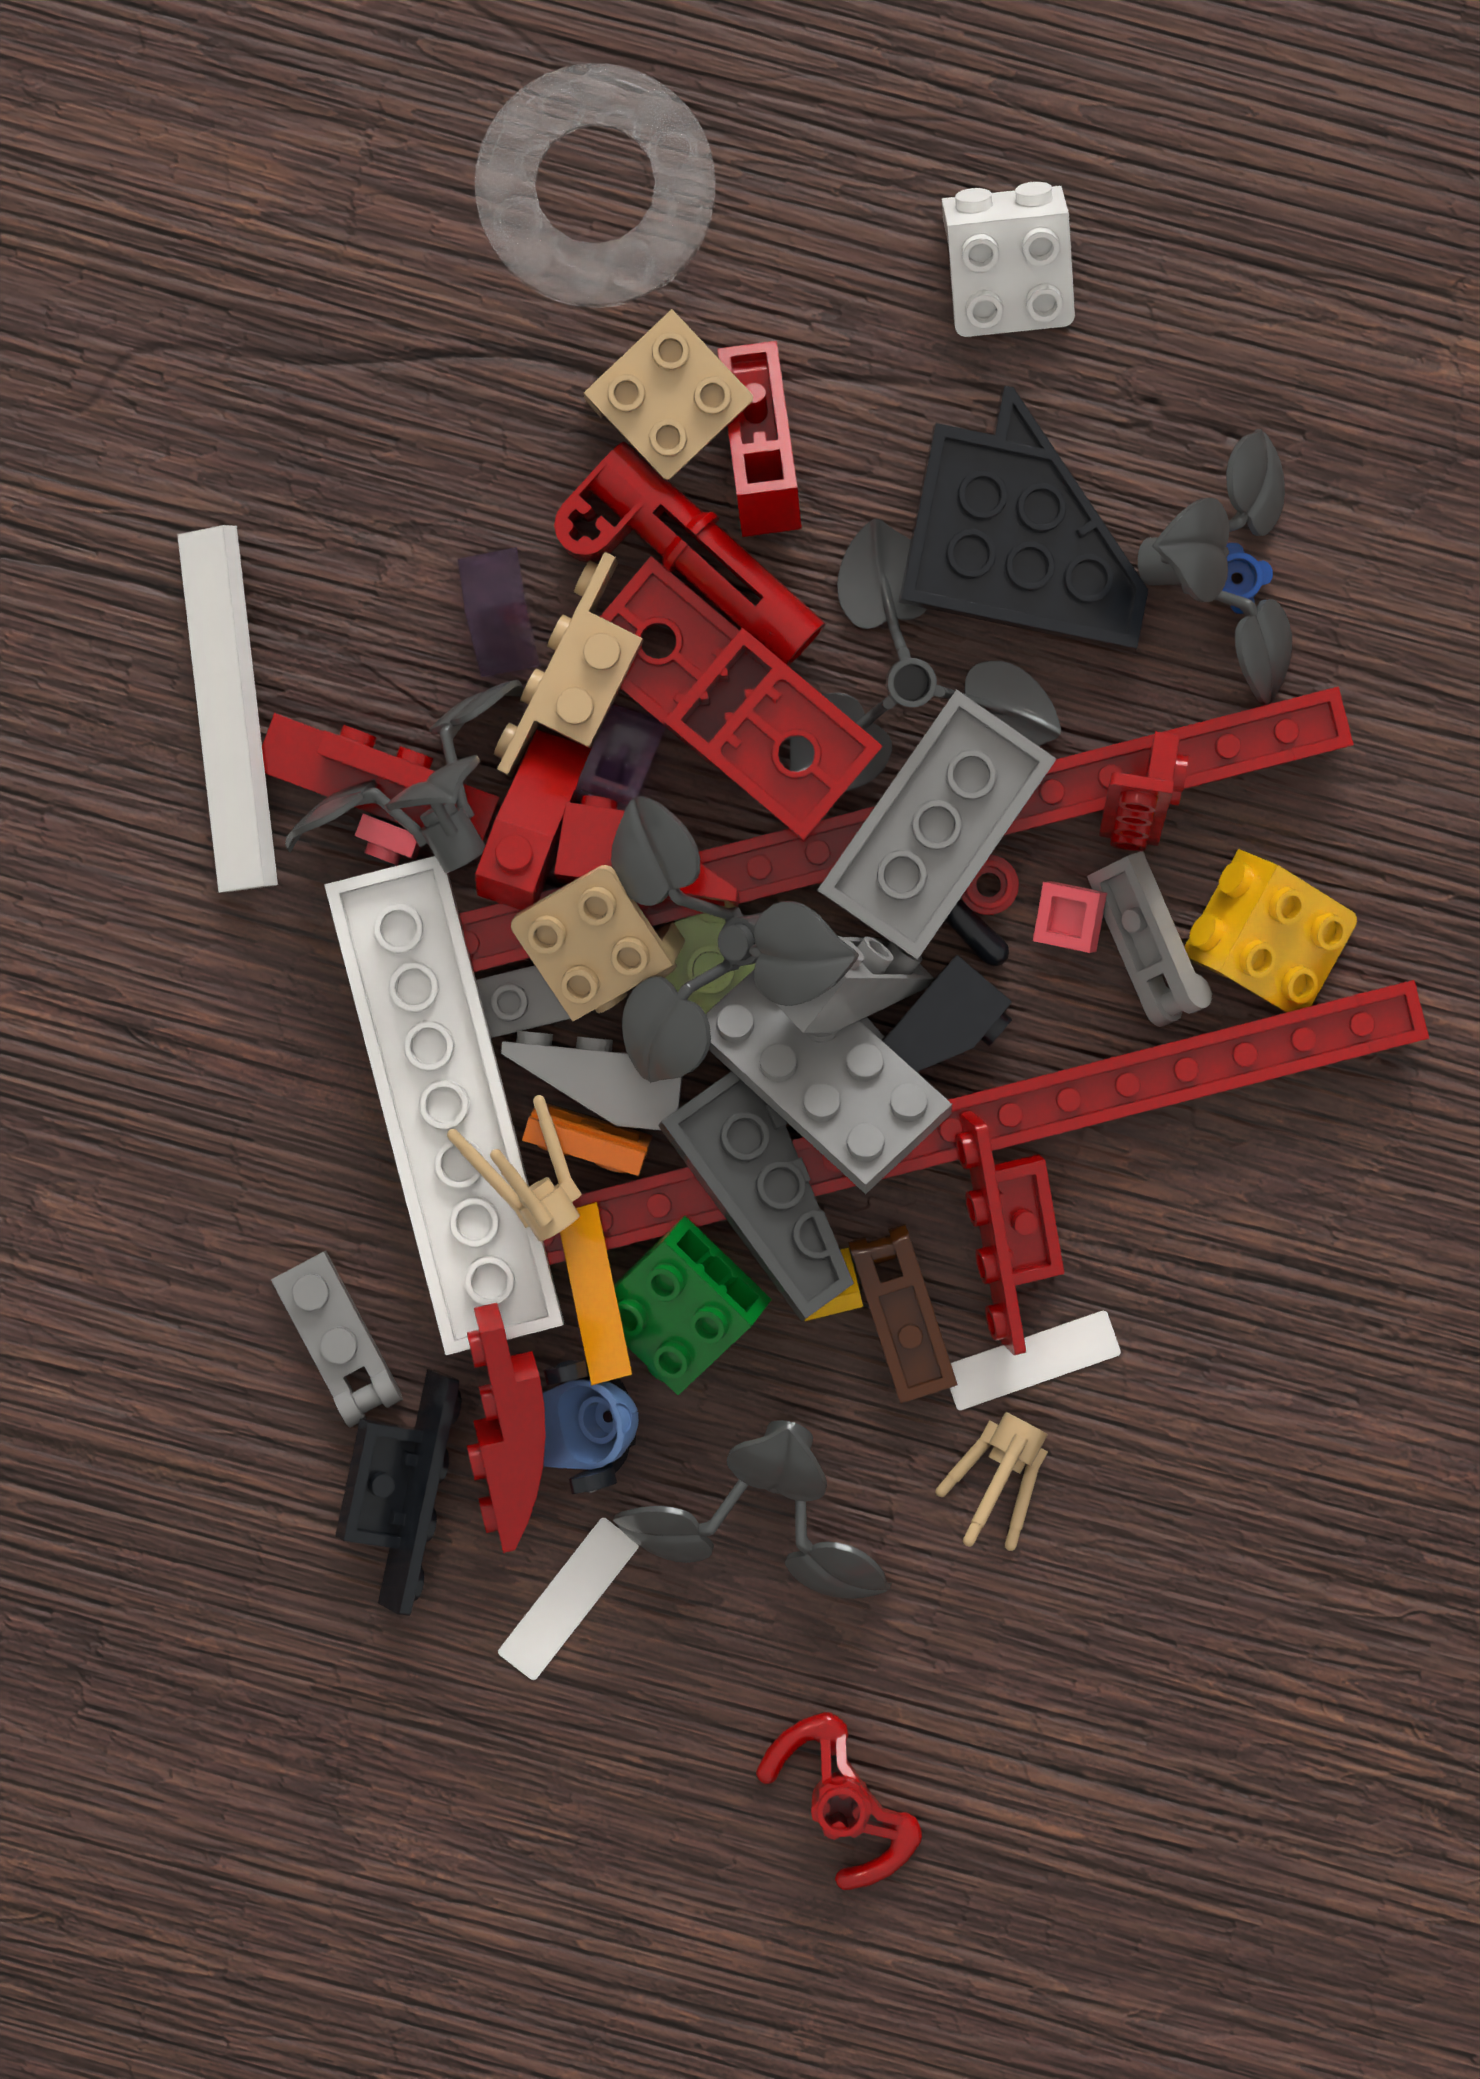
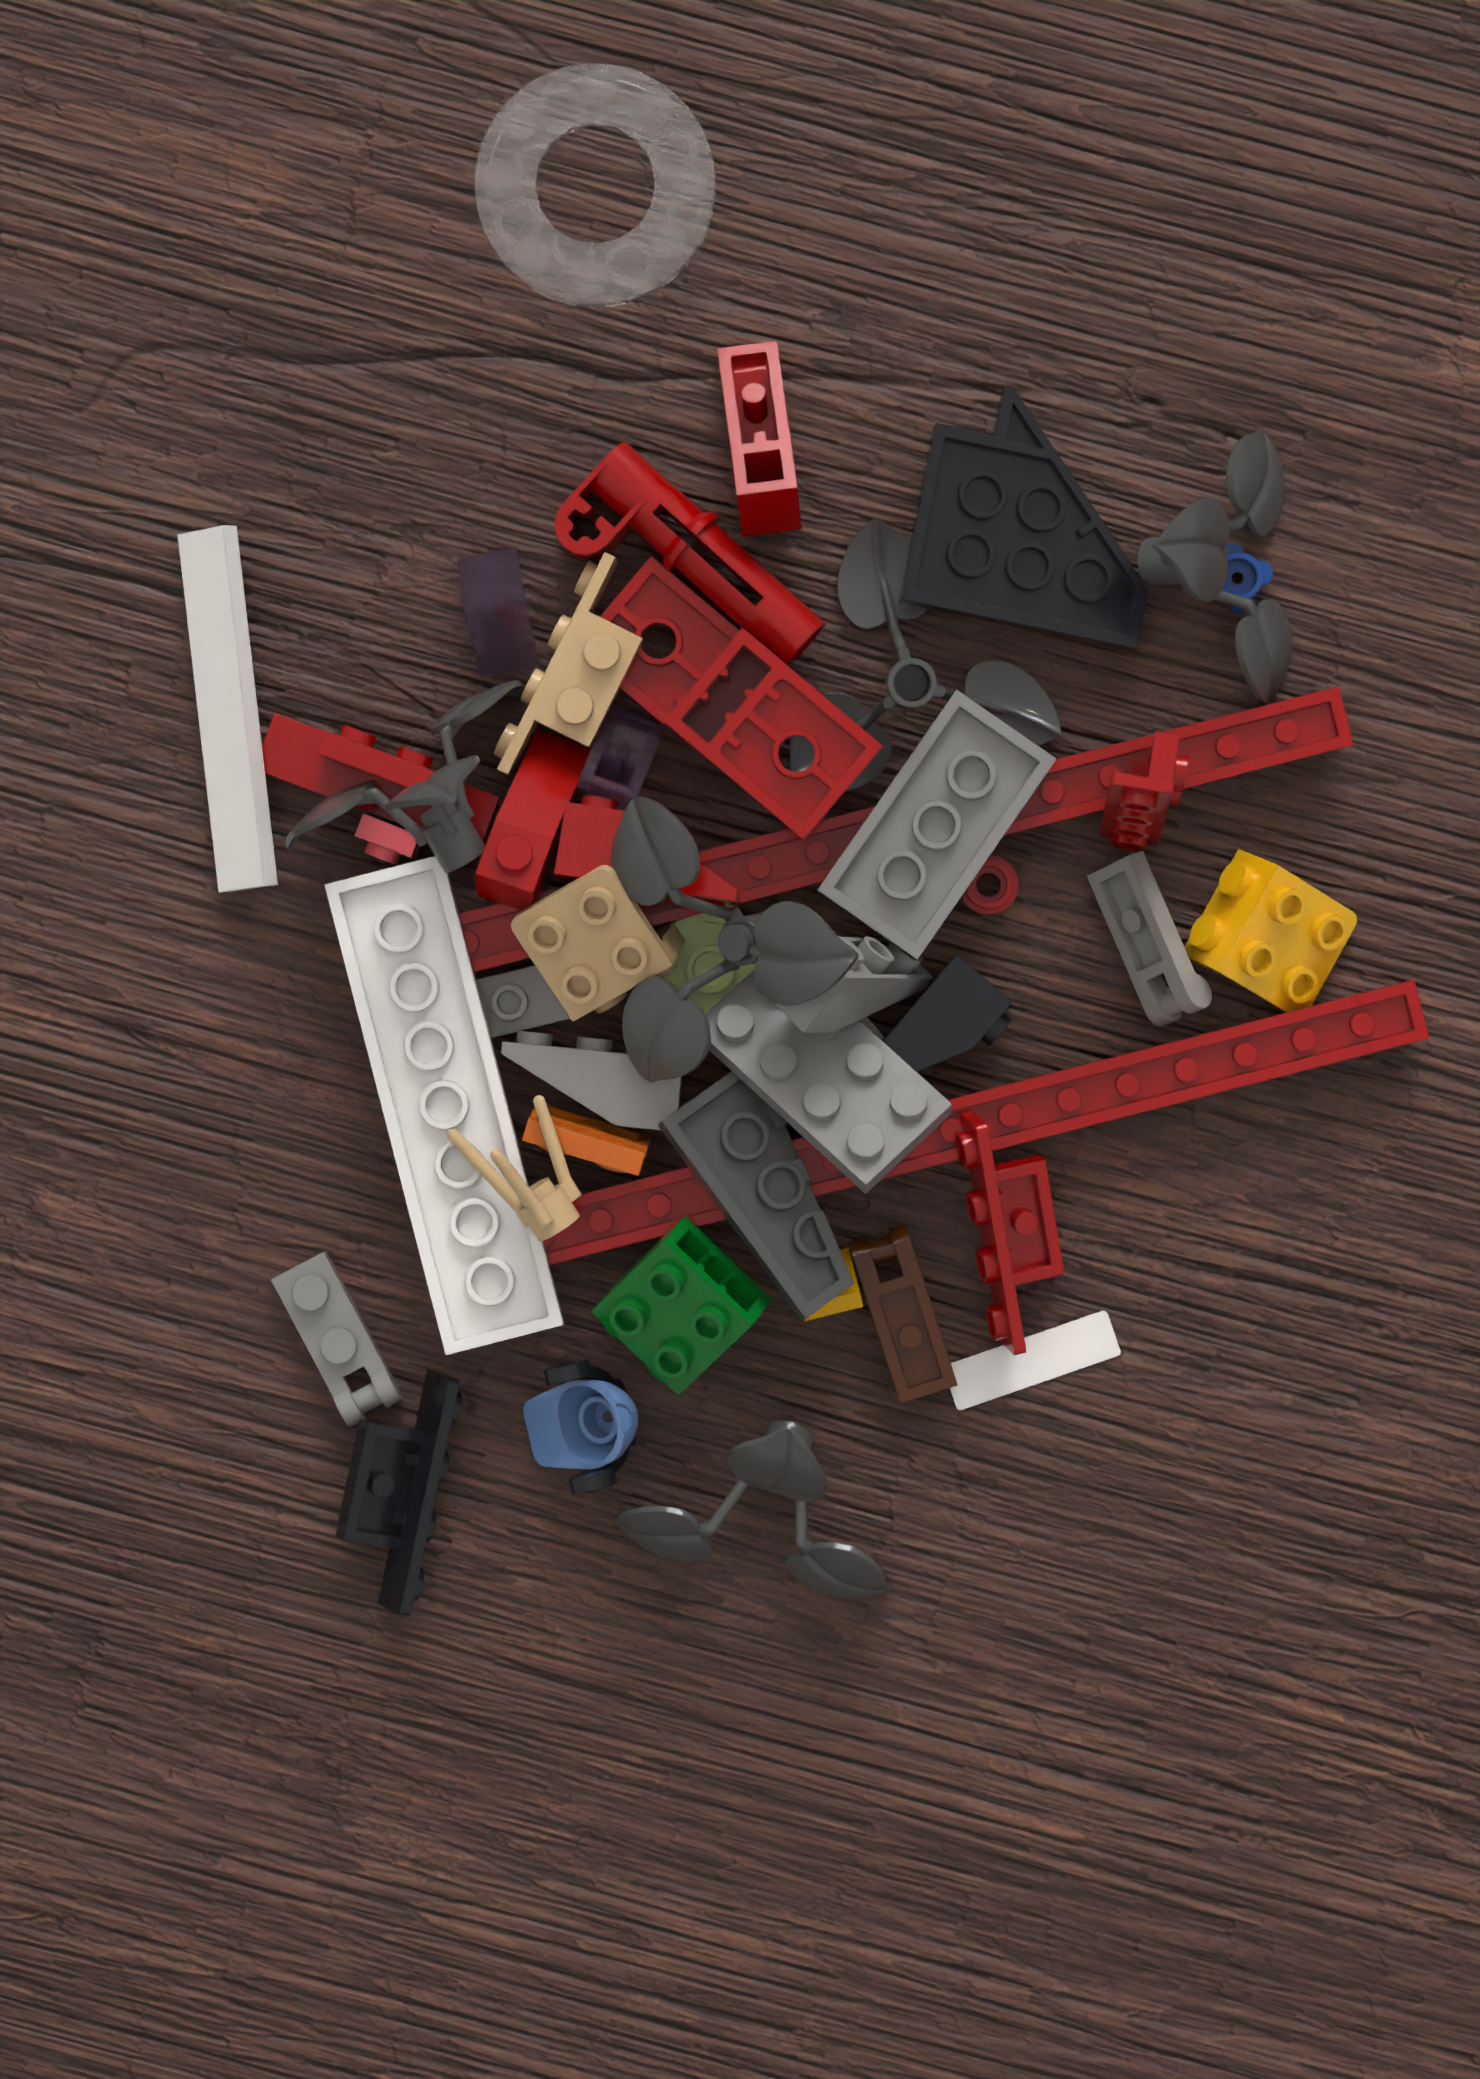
(510, 1434): red slope -> none
(568, 1599): white sticker -> none
(595, 1297): light orange sticker -> none
(668, 395): tan bracket -> none
(843, 1801): red piece -> none
(978, 935): black piece -> none
(1009, 259): white bracket -> none
(1014, 1446): tan plant -> none
(1069, 916): coral plate -> none

